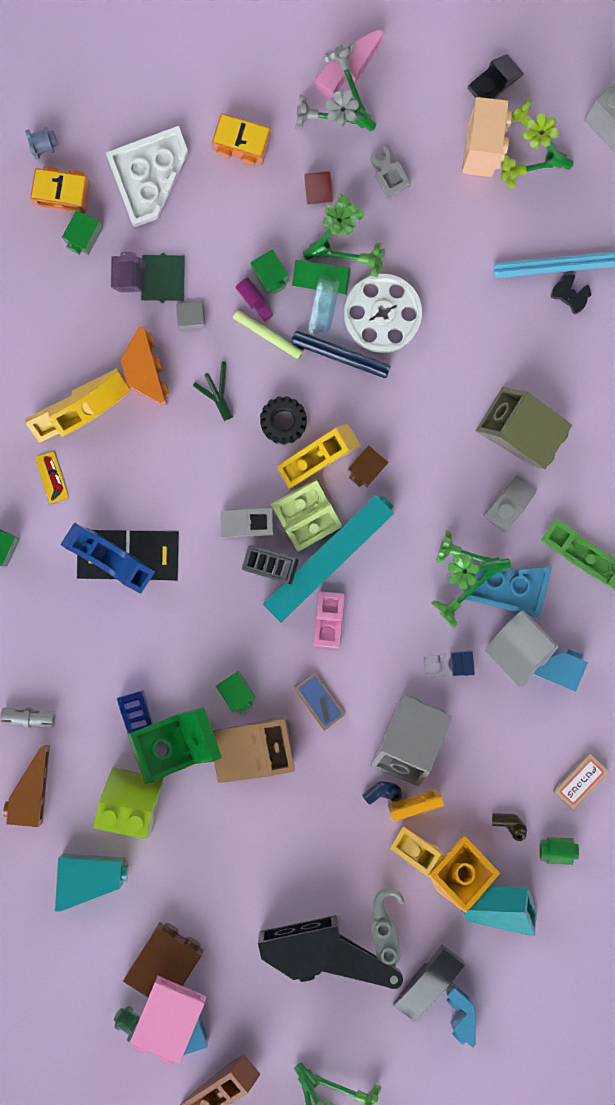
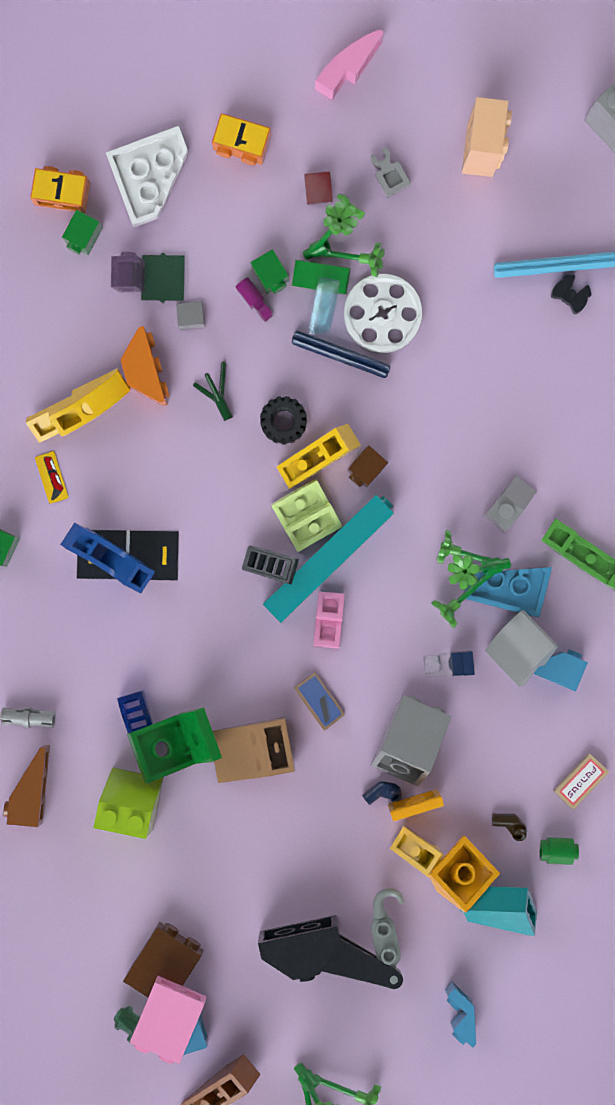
(41, 141): sand blue brick -> none
(86, 878): teal slope -> none
(236, 692): green brick -> none
(247, 522): light grey slope -> none
(268, 334): yellowish green bar -> none
(343, 108): light grey plant -> none
(429, 983): slope -> none
(496, 79): black slope -> none
(524, 427): olive slope -> none
(539, 133): lime plant -> none

